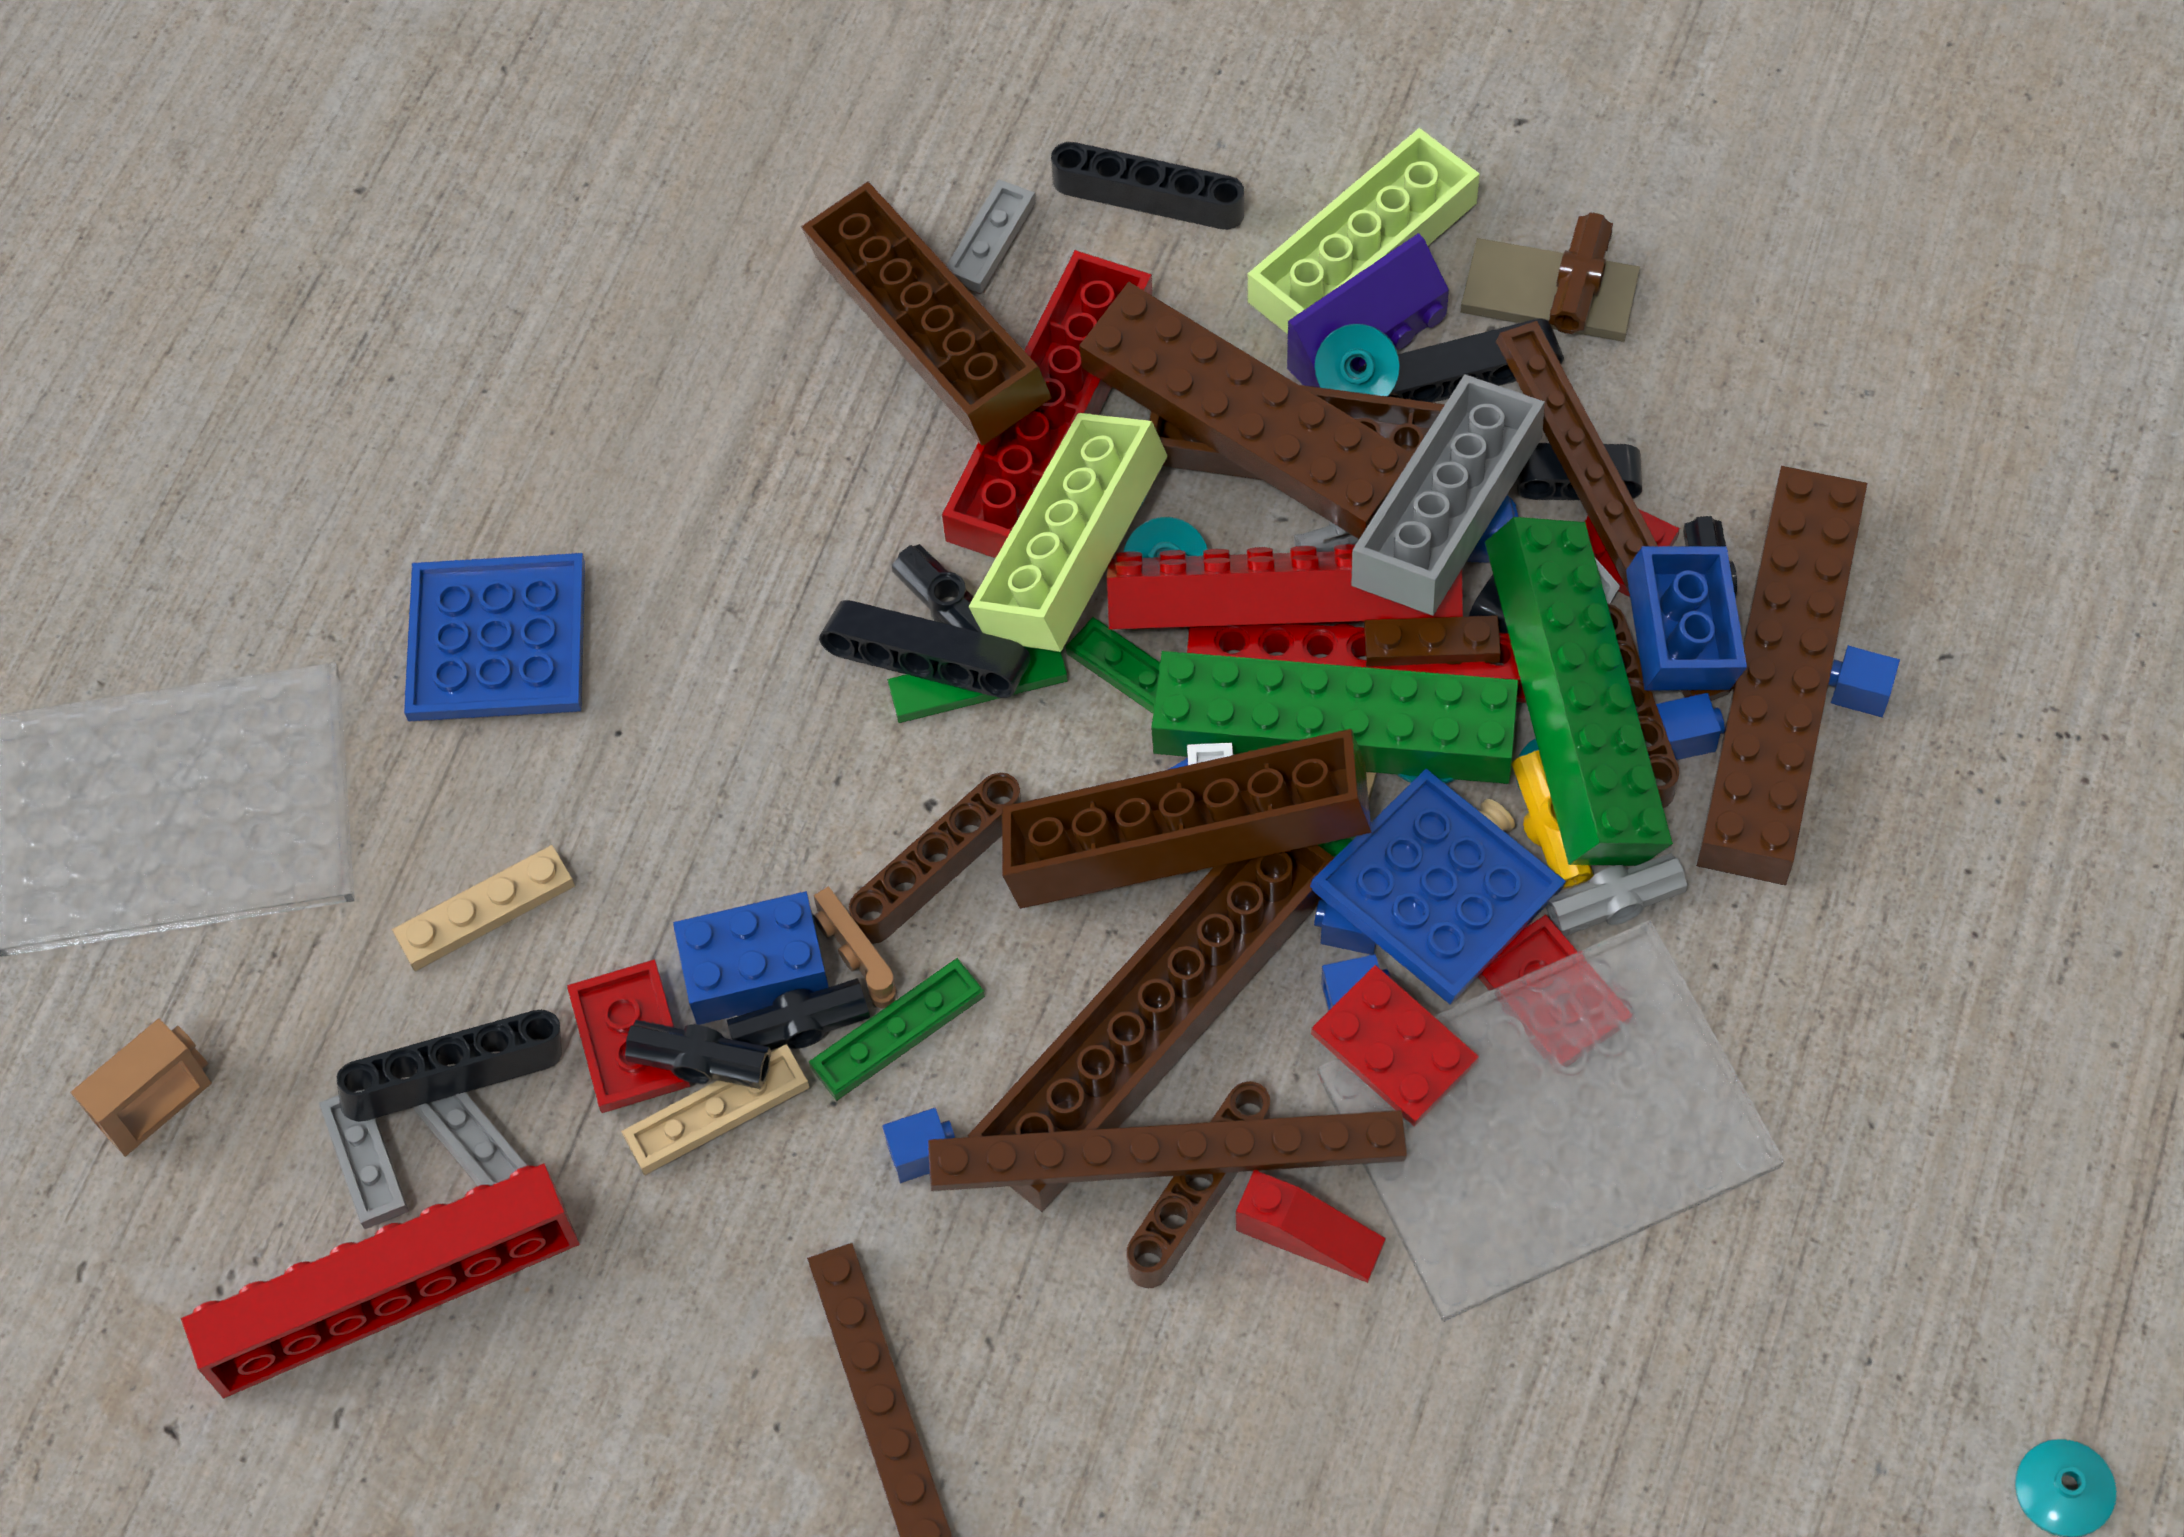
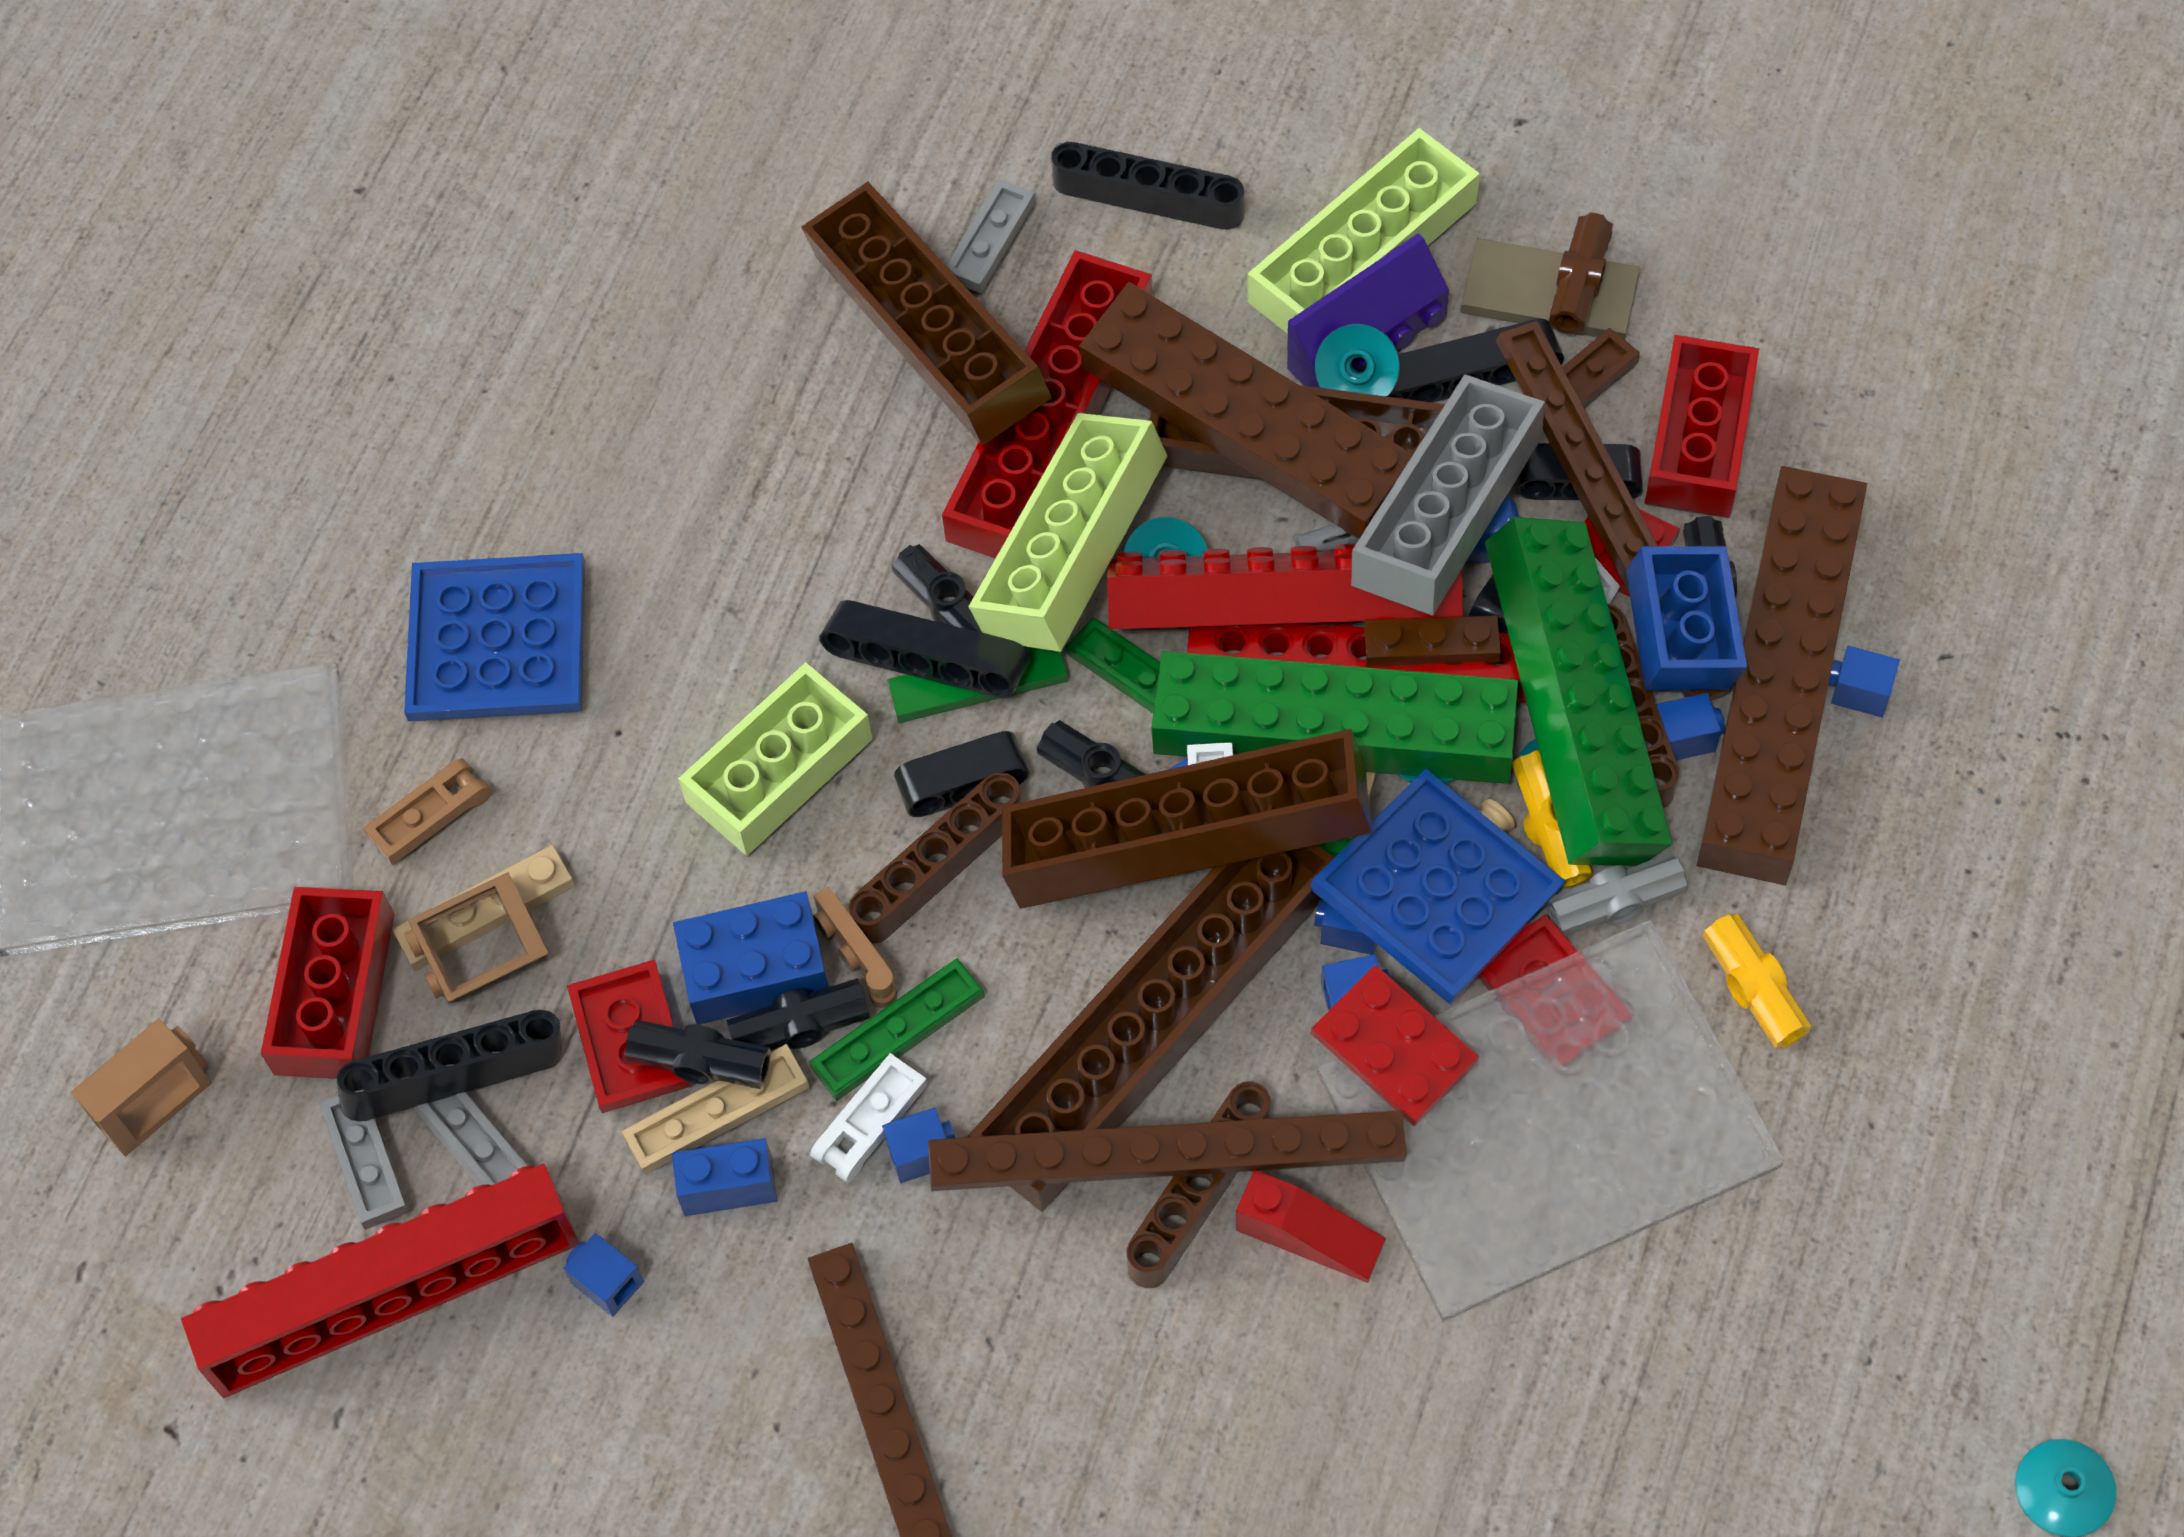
(327, 981): none -> red brick
(426, 810): none -> medium nougat plate
(518, 916): none -> medium nougat window
(602, 1274): none -> blue brick
(724, 1177): none -> blue brick
(776, 758): none -> yellowish green brick
(878, 1102): none -> white plate
(947, 776): none -> black beam
(1081, 756): none -> black piece
(1600, 365): none -> reddish brown plate
(1702, 426): none -> red brick
(1756, 981): none -> yellow piece

